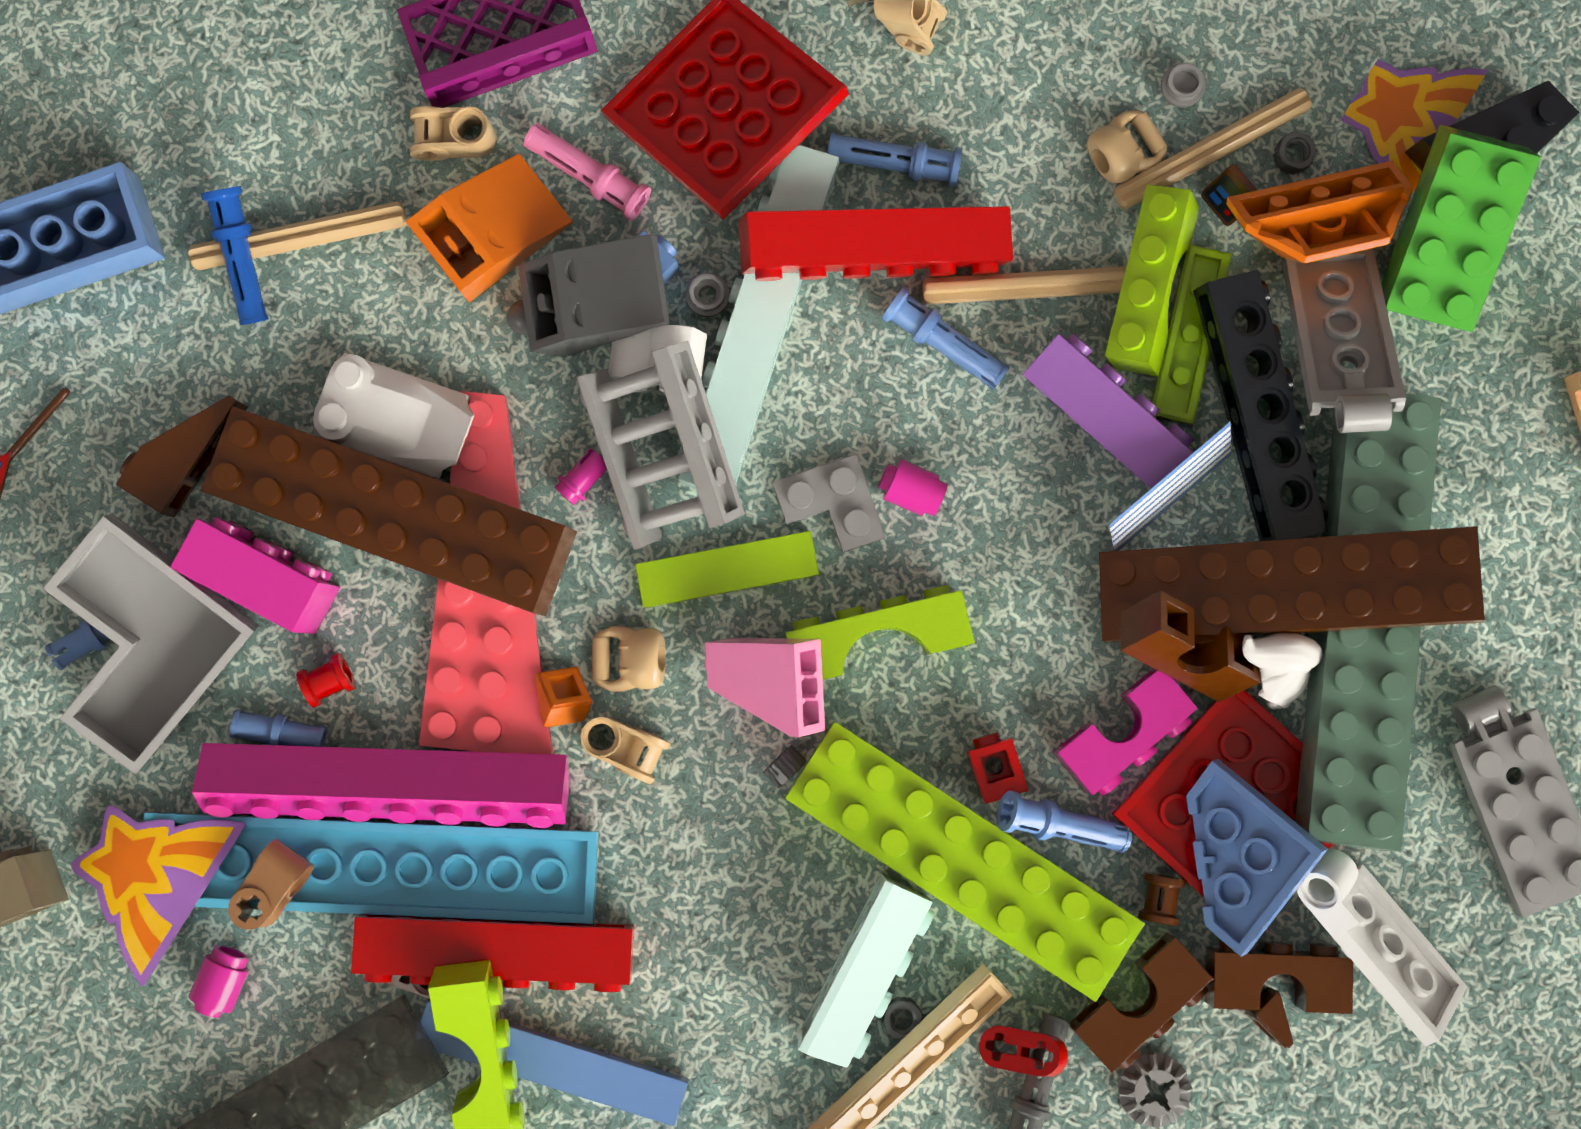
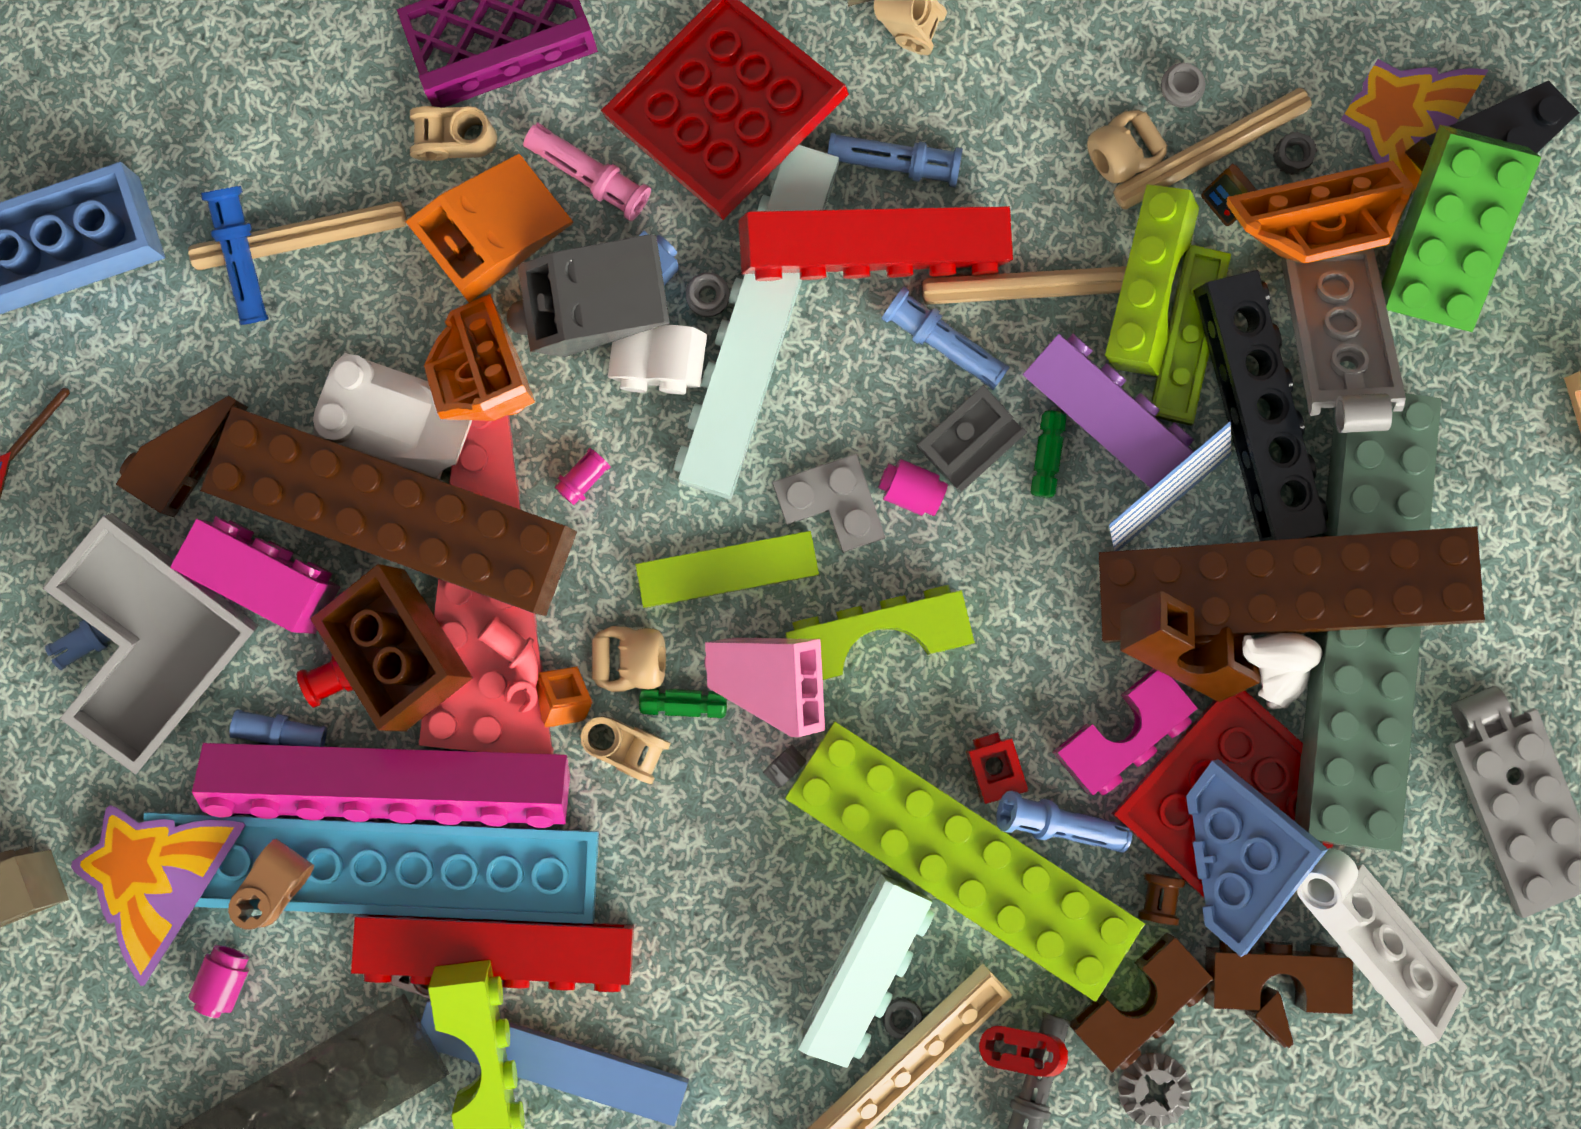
(391, 648): none -> reddish brown brick
(476, 366): none -> orange wedge
(519, 654): none -> coral piece
(682, 703): none -> green axle
(698, 434): light grey fence -> none
(971, 439): none -> dark grey plate
(1048, 454): none -> green axle

